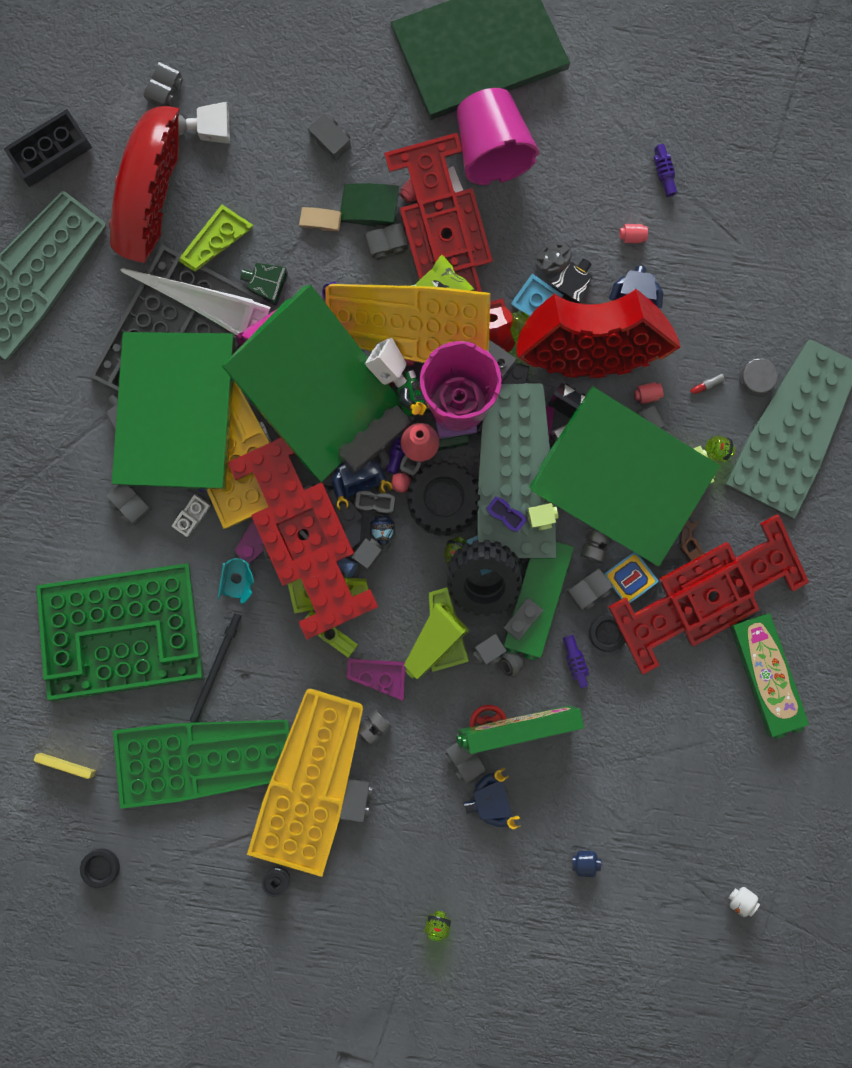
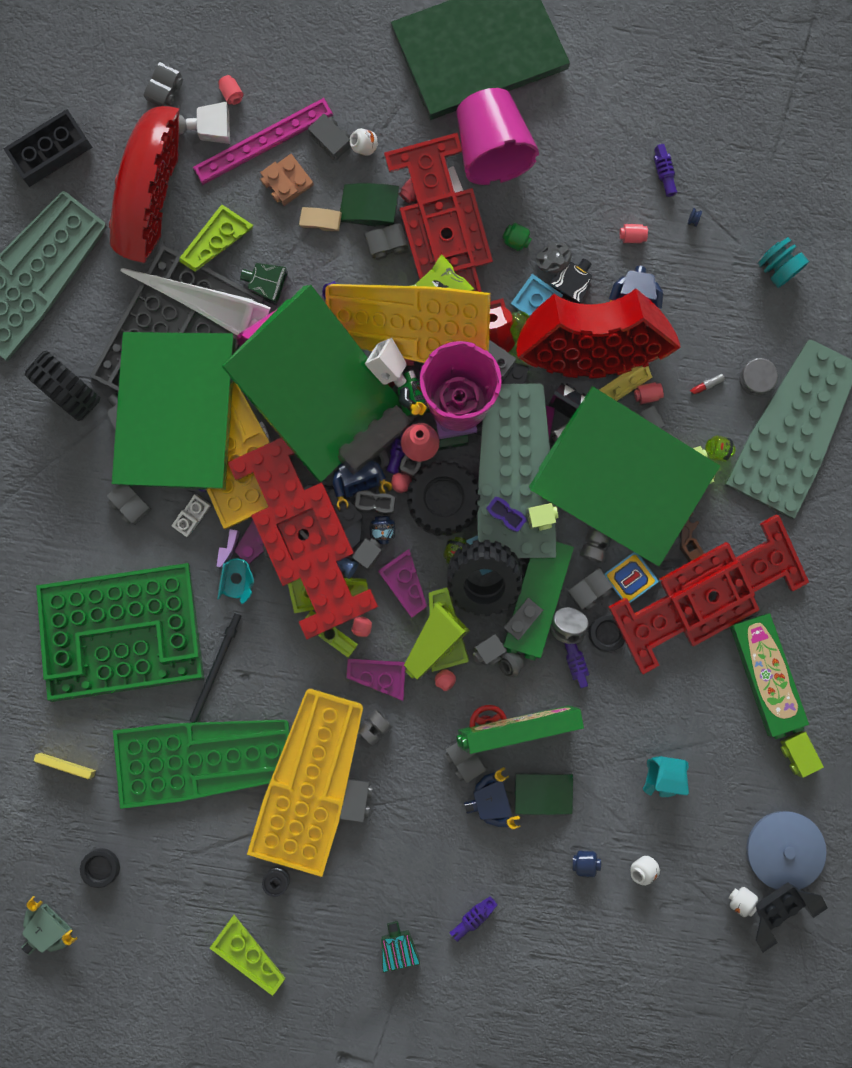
(44, 929): none -> sand green torso
(62, 386): none -> black tyre
(226, 553): none -> lavender slope
(230, 90): none -> coral brick
(246, 955): none -> lime wing
(261, 142): none -> dark pink tile
(286, 180): none -> nougat plate
(361, 626): none -> coral piece
(363, 142): none -> white head
(398, 949): none -> torso
(404, 583): none -> magenta wing
(437, 926): clear neon green head -> none
(445, 679): none -> coral piece
(474, 918): none -> dark purple hinge
(516, 236): none -> green head
(543, 793): none -> dark green slope
(569, 625): none -> flat silver head
(627, 382): none -> light yellow plate
(645, 870): none -> white head
(666, 776): none -> teal piece
(694, 217): none -> dark blue bush
(782, 905): none -> black piece
(783, 262): none -> teal wheel
(786, 849): none -> sand blue dish
(801, 754): none -> lime brick

